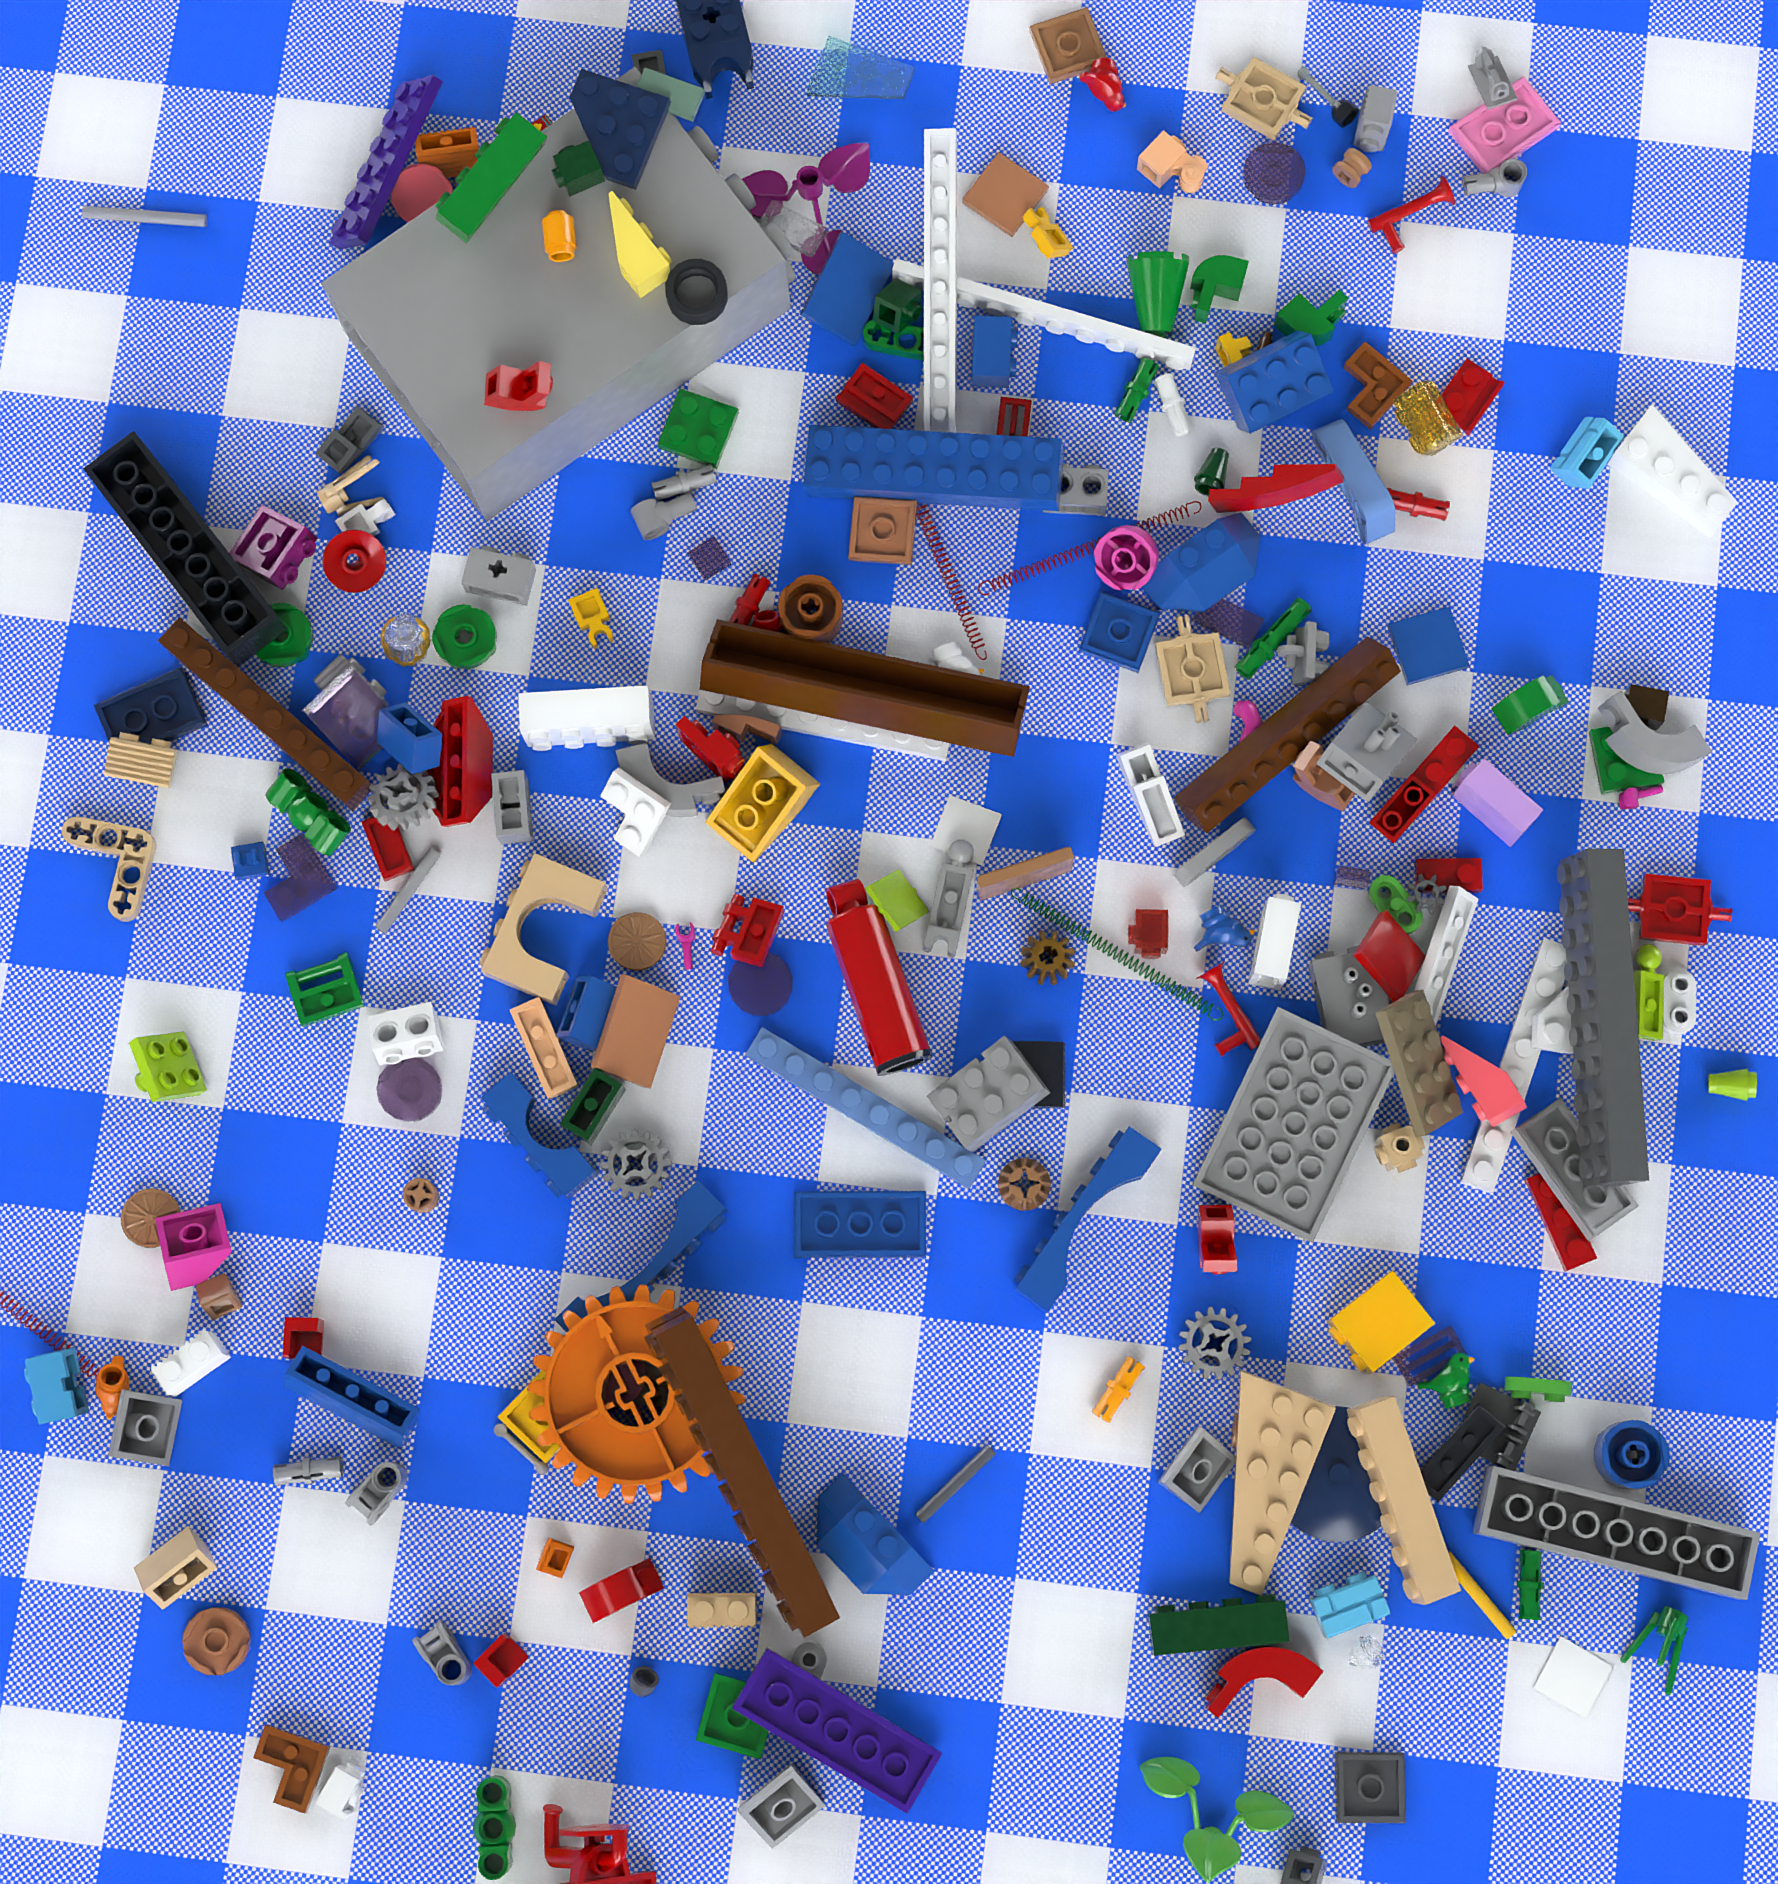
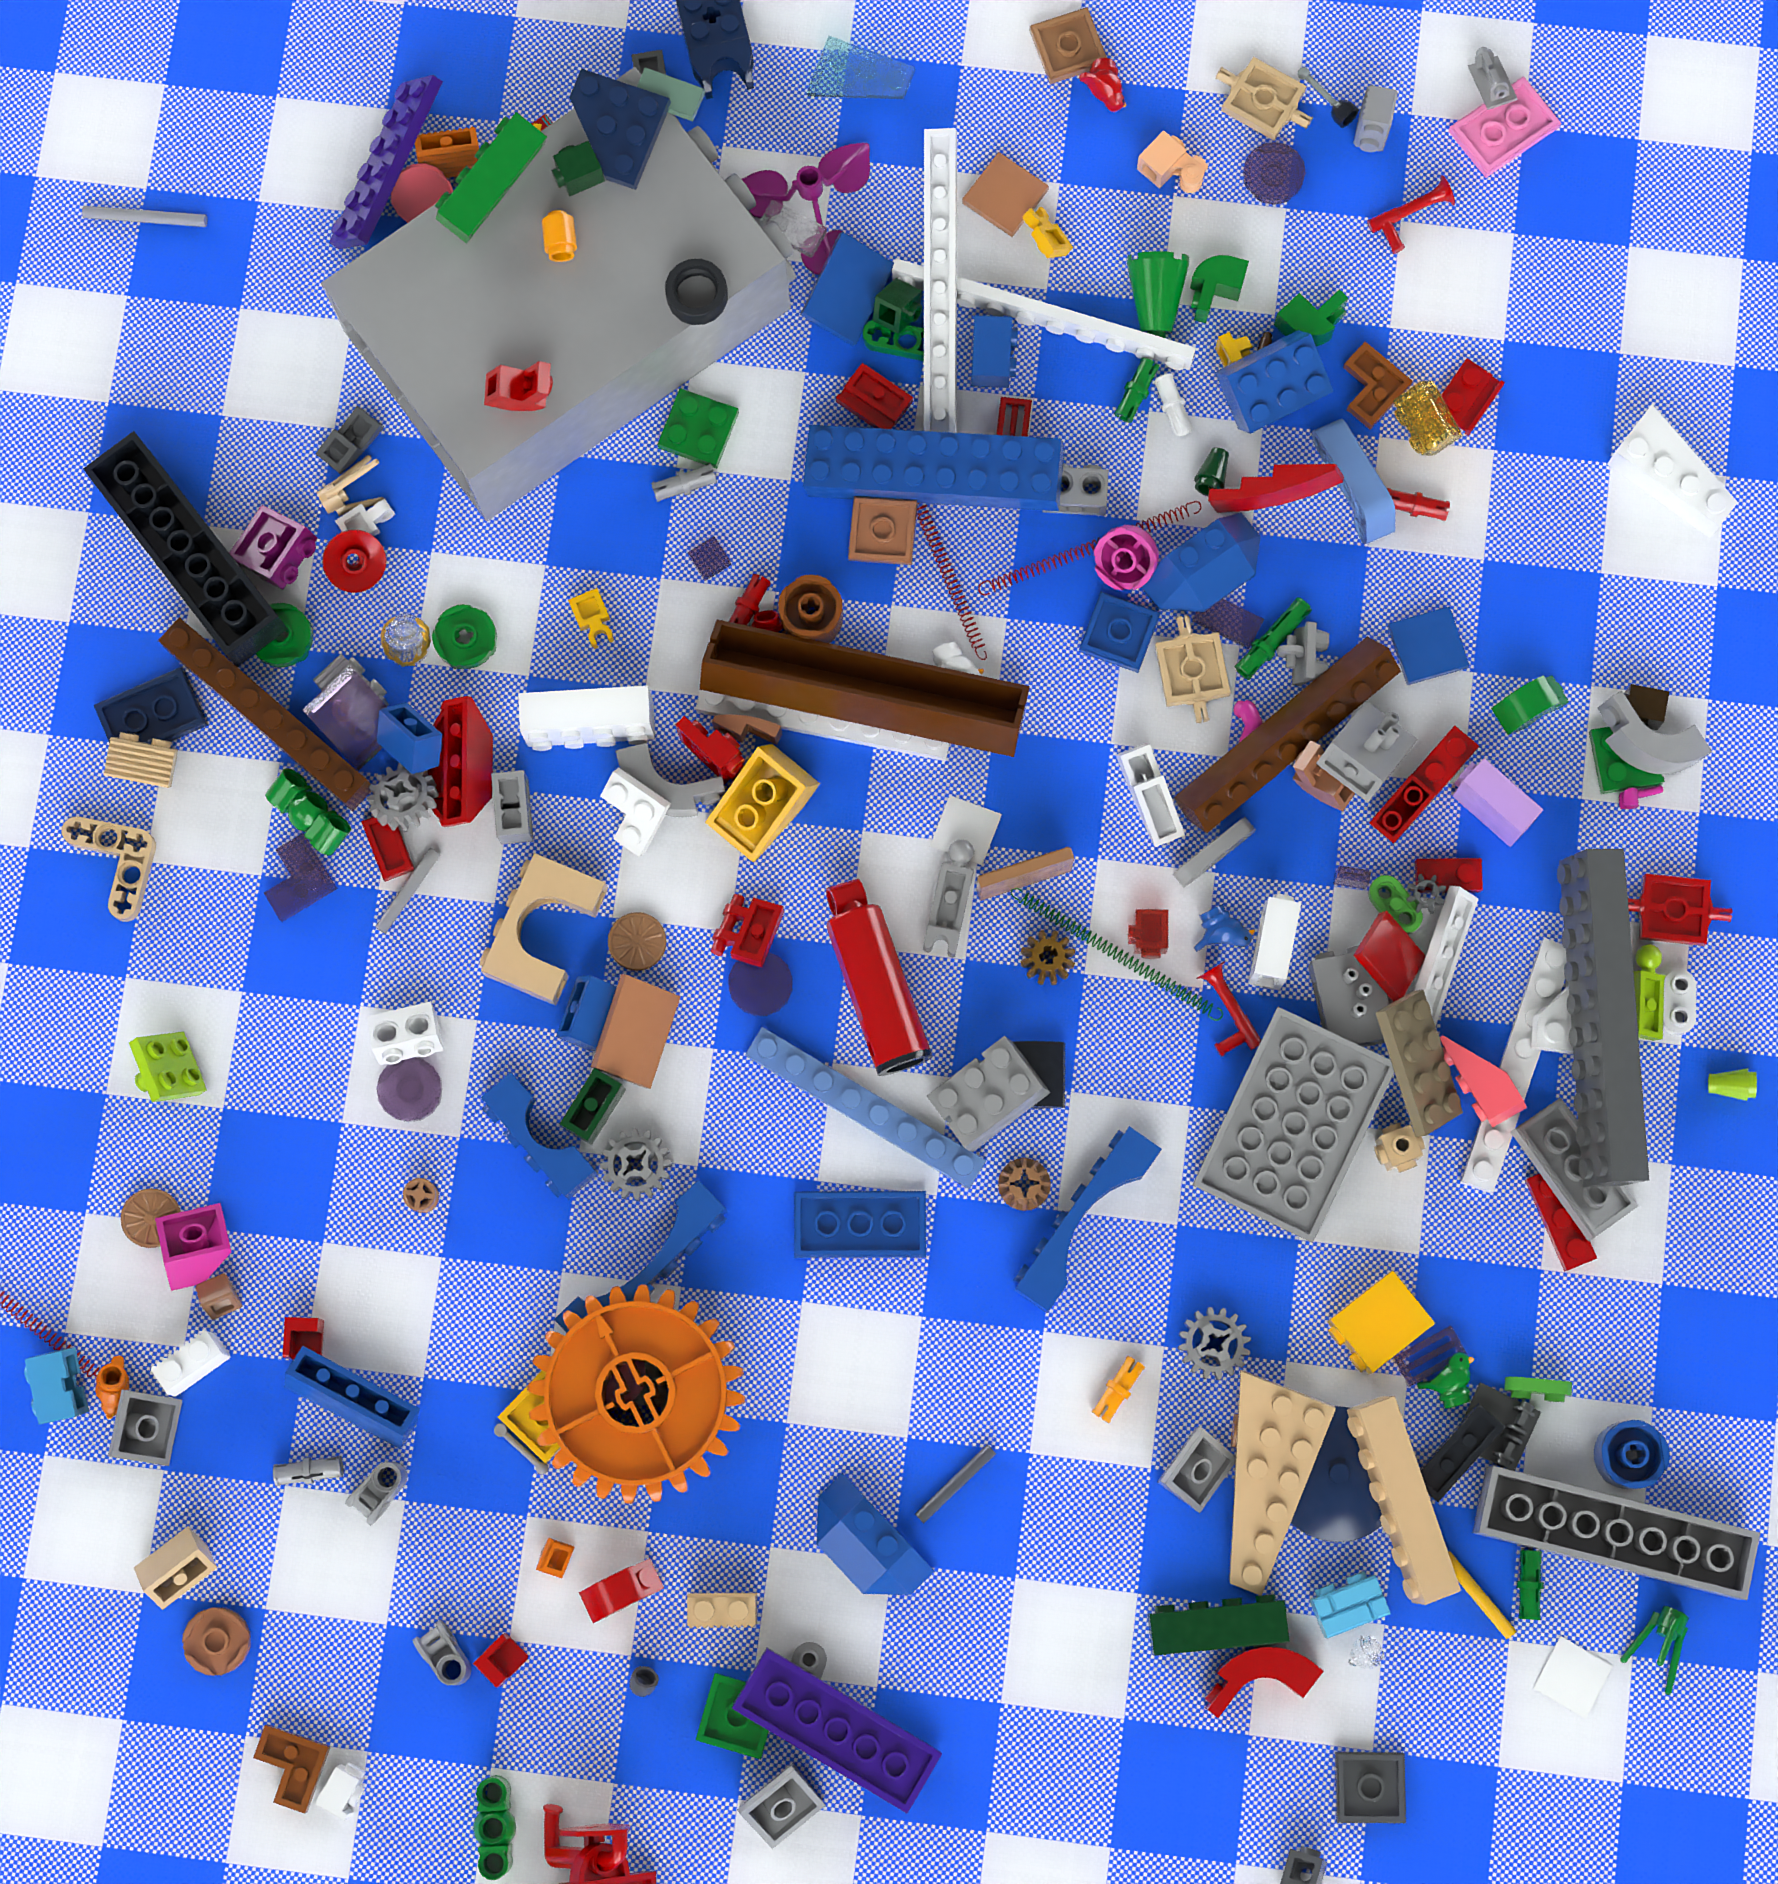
(250, 861): blue tile -> none
(326, 999): green plate -> none
(510, 587): light grey brick -> none
(543, 1048): light nougat plate -> none
(638, 257): light yellow slope -> none
(654, 517): light grey pin -> none
(686, 941): dark pink hand -> none
(740, 1467): reddish brown piece -> none
(897, 900): lime piece -> none
(1209, 1848): bright green plant -> none
(1216, 1239): red brick -> none
(1351, 168): medium nougat wheel -> none
(1496, 181): light grey pin -> none
(1587, 452): medium azure brick -> none

